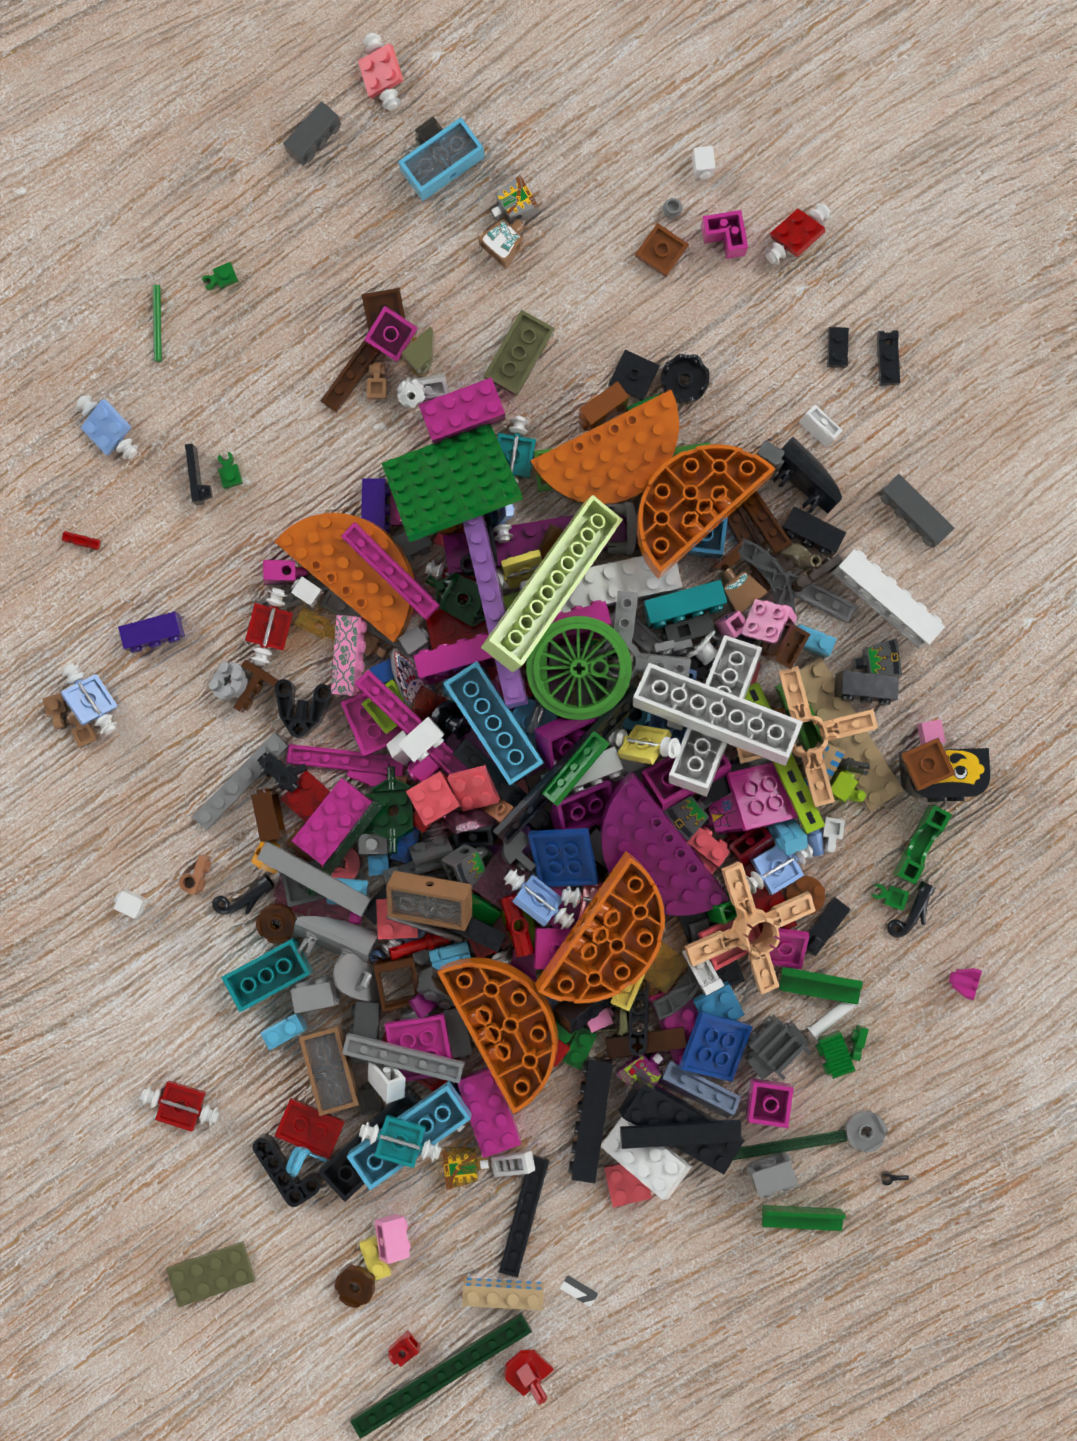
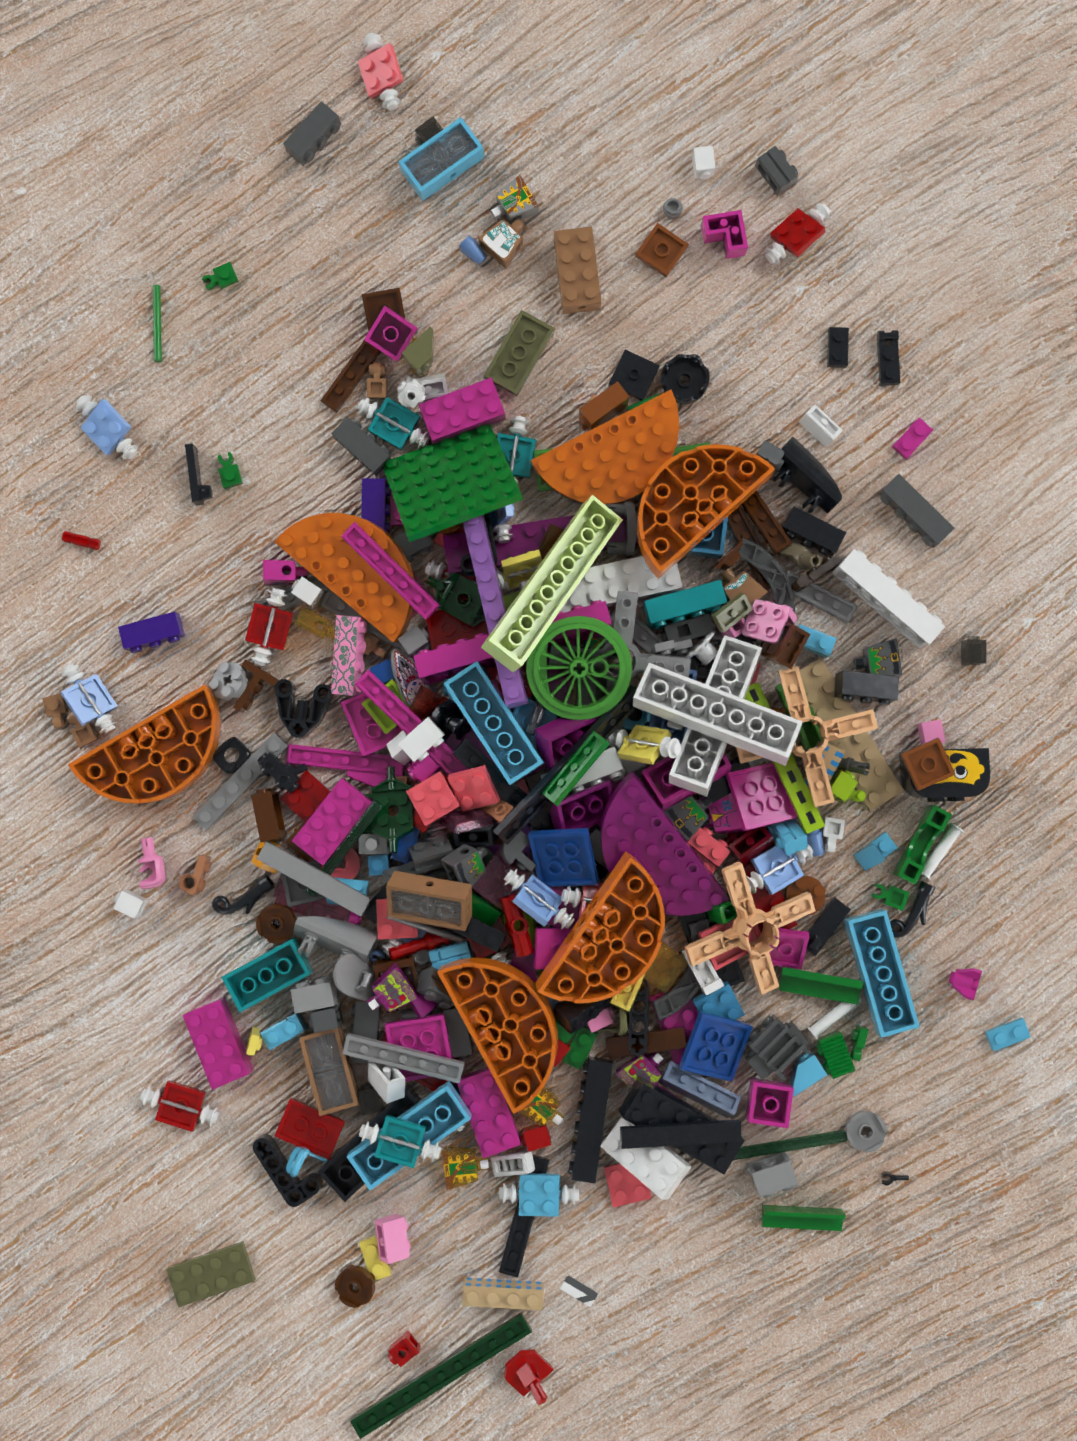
(154, 862): none -> bright pink piece
(157, 754): none -> orange brick
(218, 757): none -> black piece
(218, 1043): none -> dark pink brick
(254, 1041): none -> light yellow plate
(326, 1018): none -> dark grey brick
(361, 445): none -> dark grey brick
(392, 990): none -> torso
(393, 423): none -> teal plate
(472, 250): none -> medium blue cone
(536, 1137): none -> red brick
(539, 1194): none -> medium azure plate
(543, 1108): none -> torso
(577, 270): none -> medium nougat brick
(732, 612): none -> olive plate
(777, 170): none -> dark grey brick
(806, 1072): none -> medium azure slope
(875, 851): none -> medium azure slope
(881, 973): none -> medium azure brick
(912, 438): none -> dark pink plate
(941, 849): none -> white pin
(973, 651): none -> clear smoke brick
(1007, 1034): none -> medium azure plate

